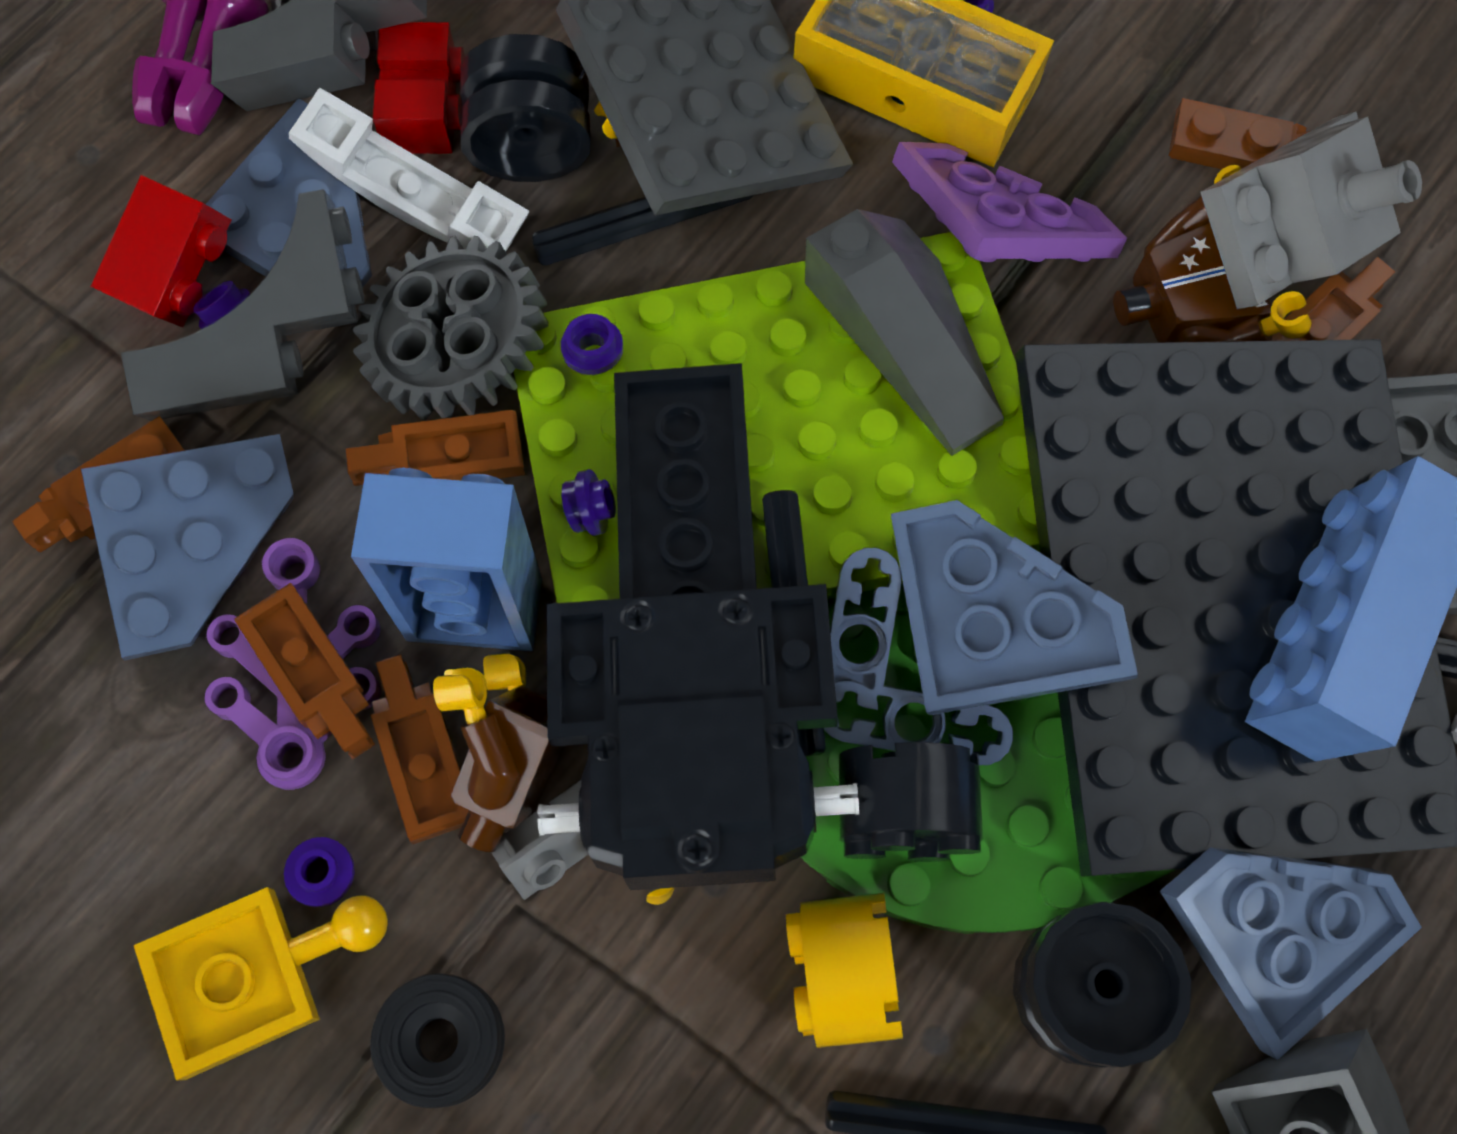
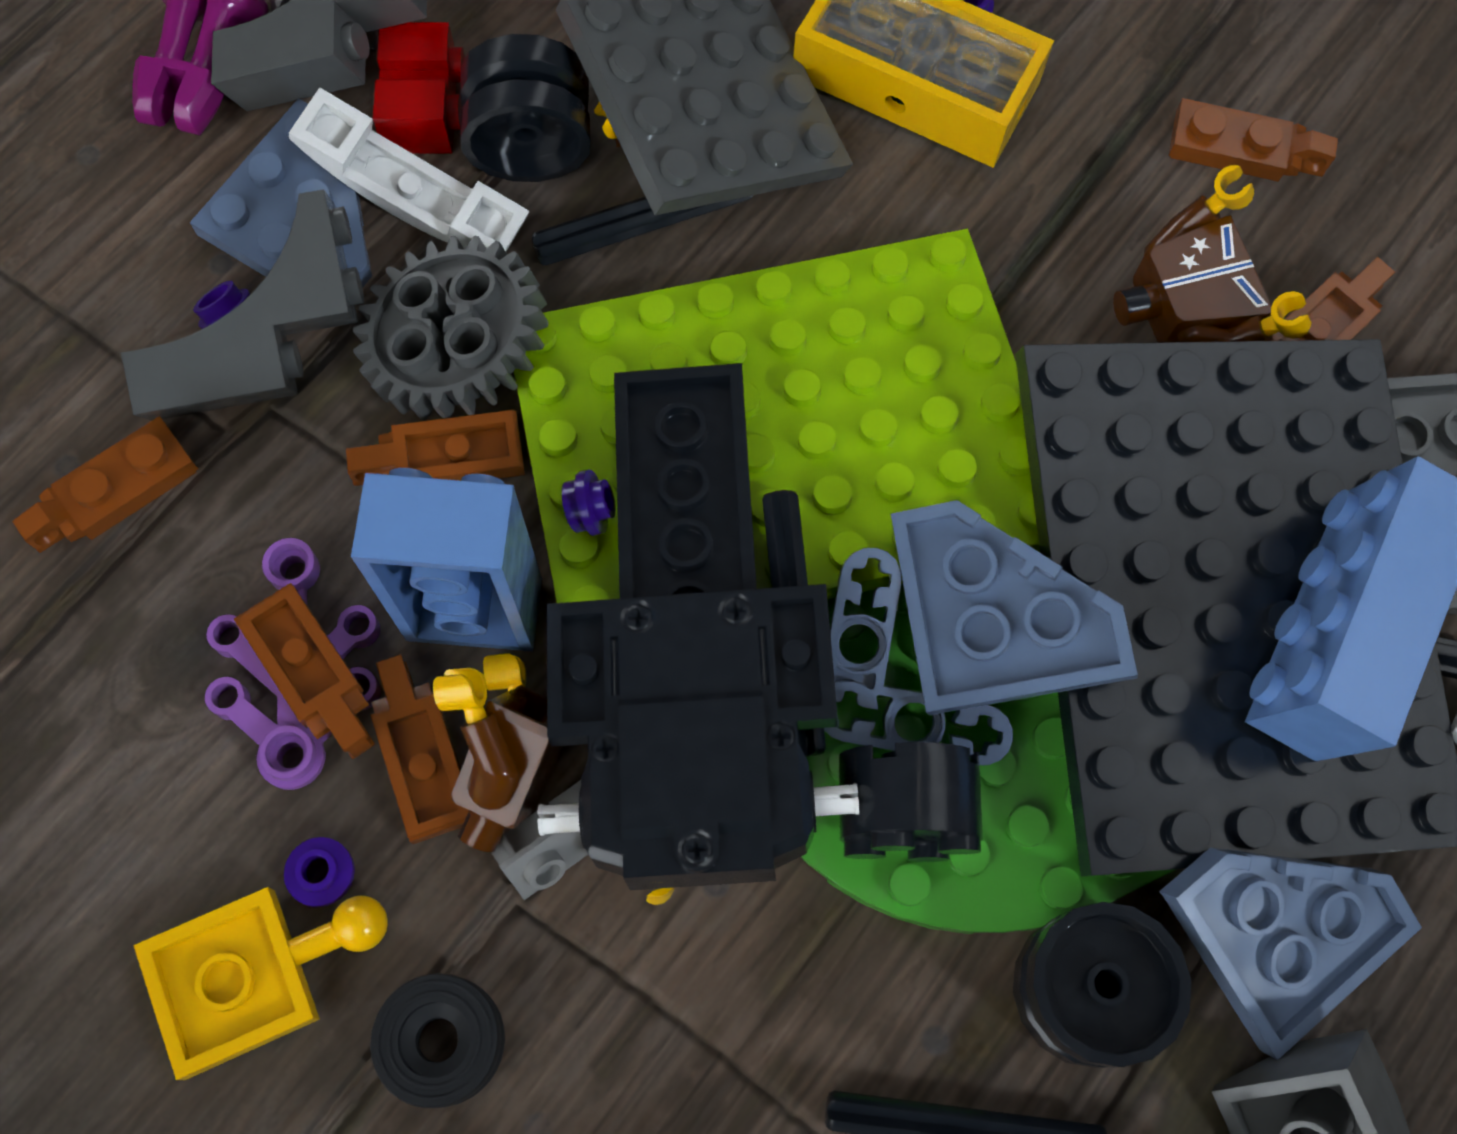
(161, 251): red brick -> none
(181, 534): sand blue plate -> none
(589, 331): dark purple plate -> none
(845, 970): yellow brick -> none
(905, 320): dark grey wedge -> none
(1004, 211): medium lavender plate -> none
(1307, 209): light grey brick -> none

